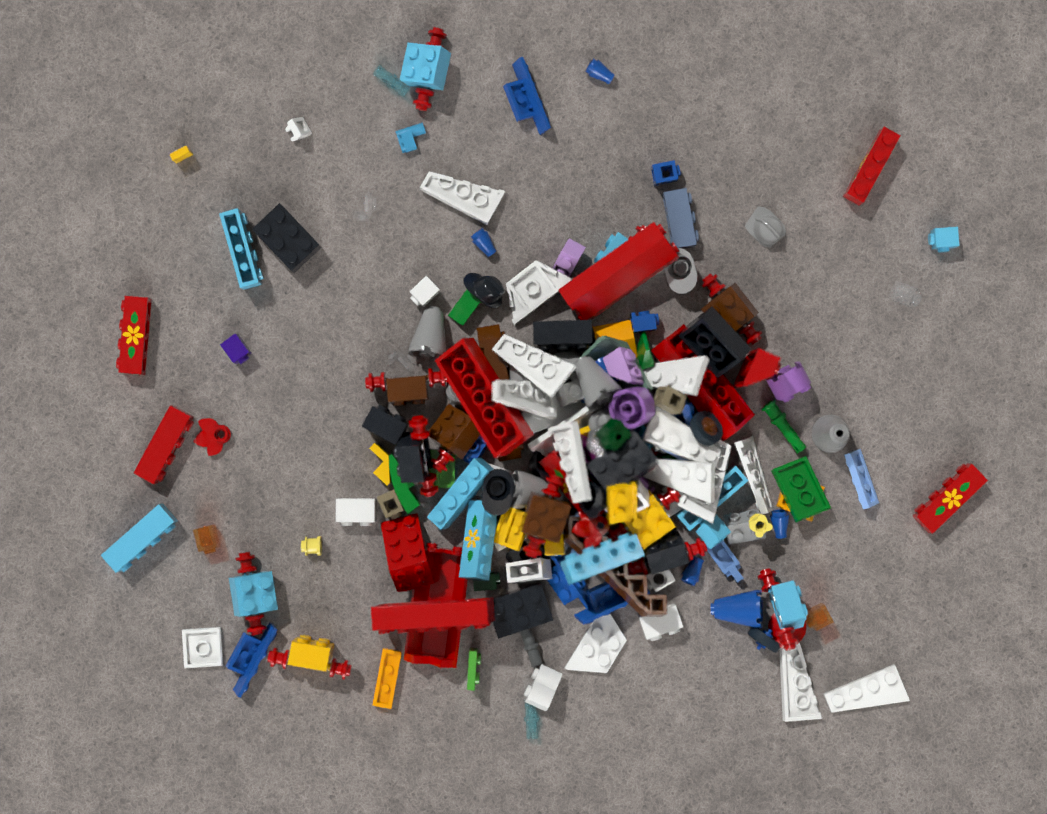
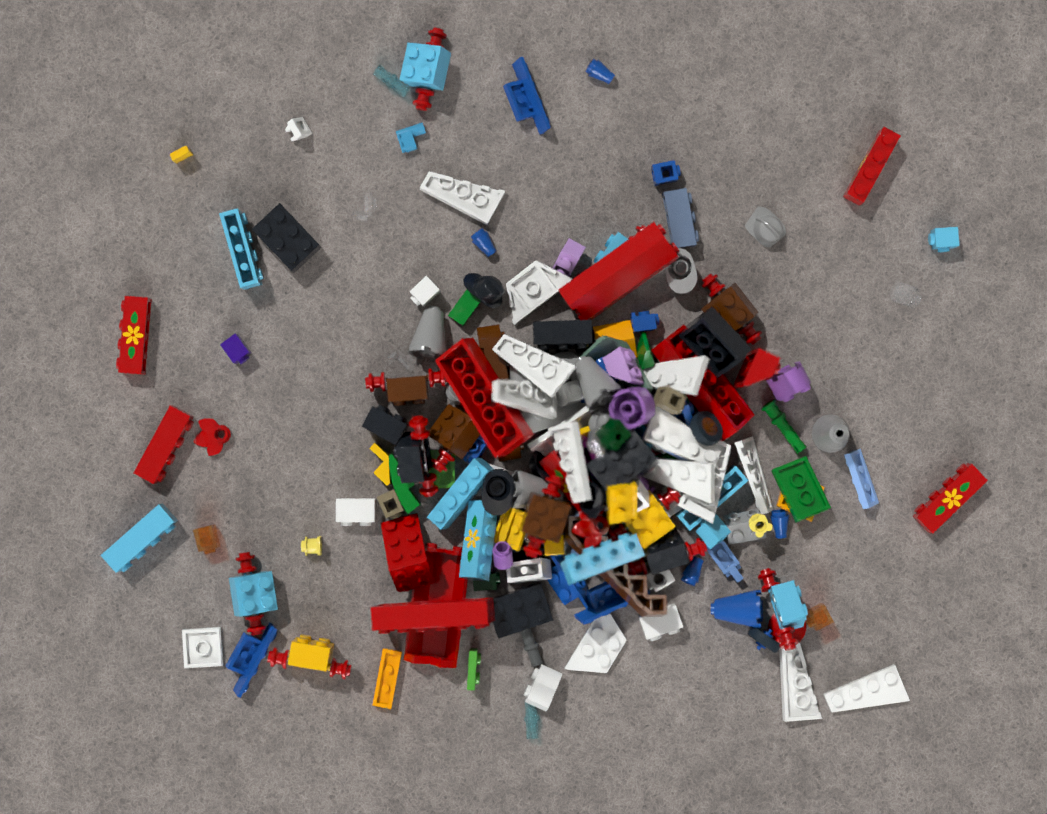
(502, 555): none -> medium lavender brick

